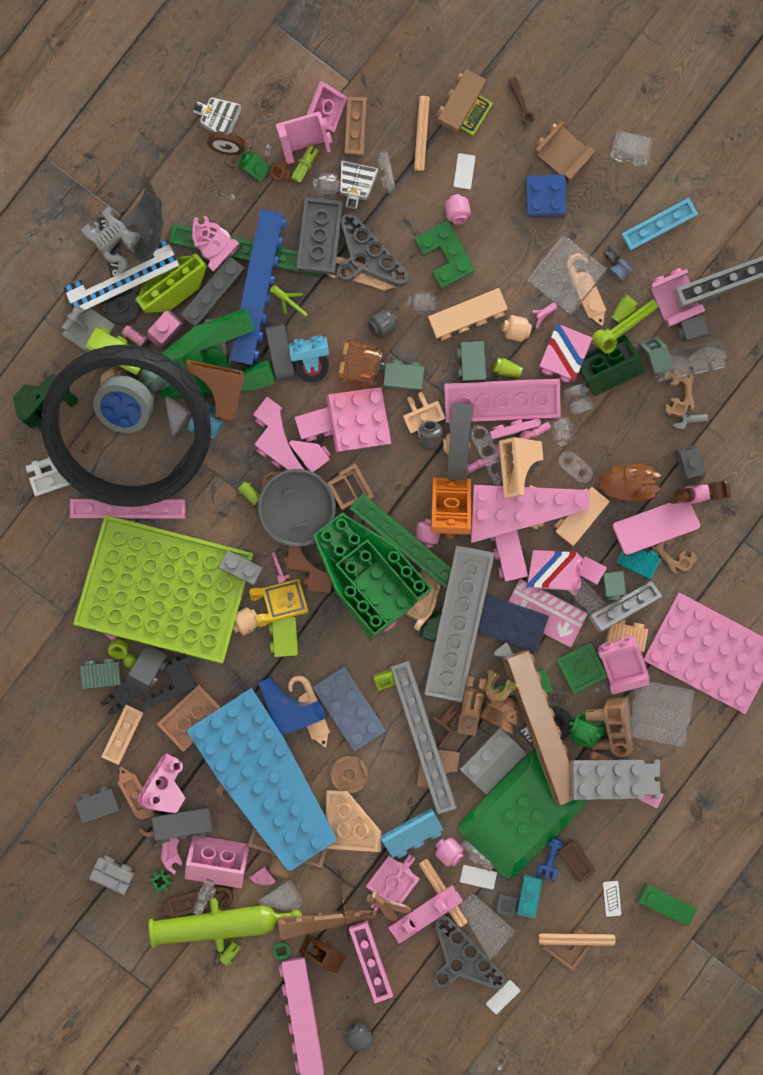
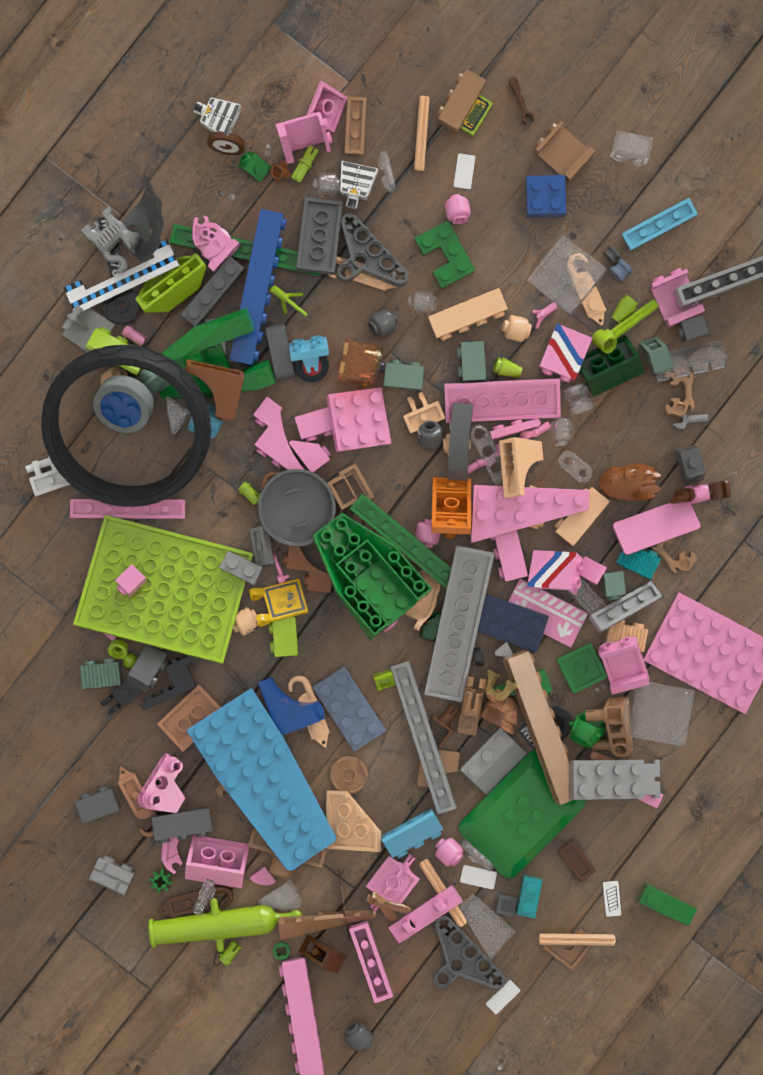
(30, 401): dark green piece -> none
(122, 734): light nougat plate -> none
(130, 581): none -> bright pink brick
(165, 329): bright pink torso -> none
(261, 546): none -> light grey plate
(478, 656): none -> black tile
(555, 844): blue hinge -> none

